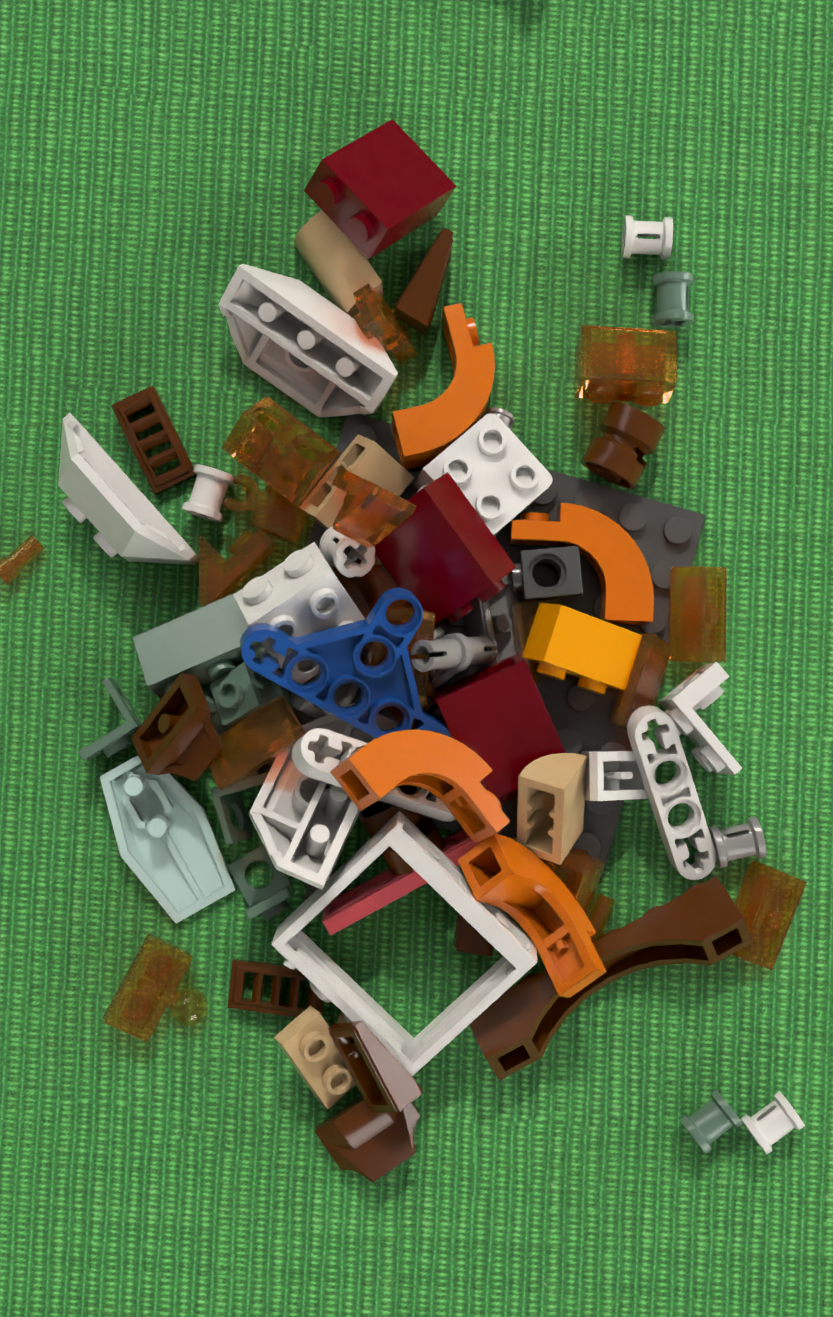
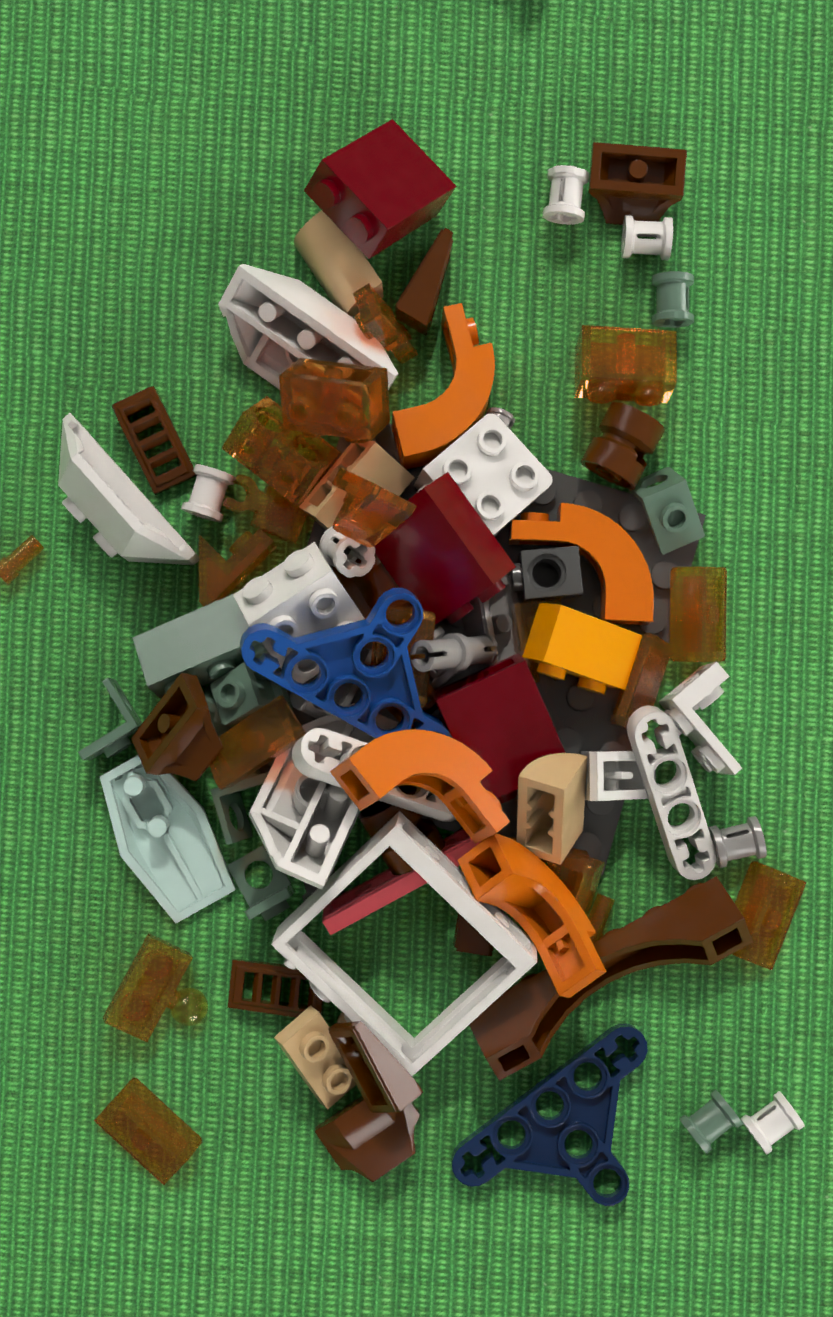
(149, 1130): none -> clear orange slope
(335, 399): none -> clear orange brick
(544, 1137): none -> dark blue beam
(566, 195): none -> white bush
(636, 180): none -> reddish brown slope
(669, 509): none -> sand green bracket

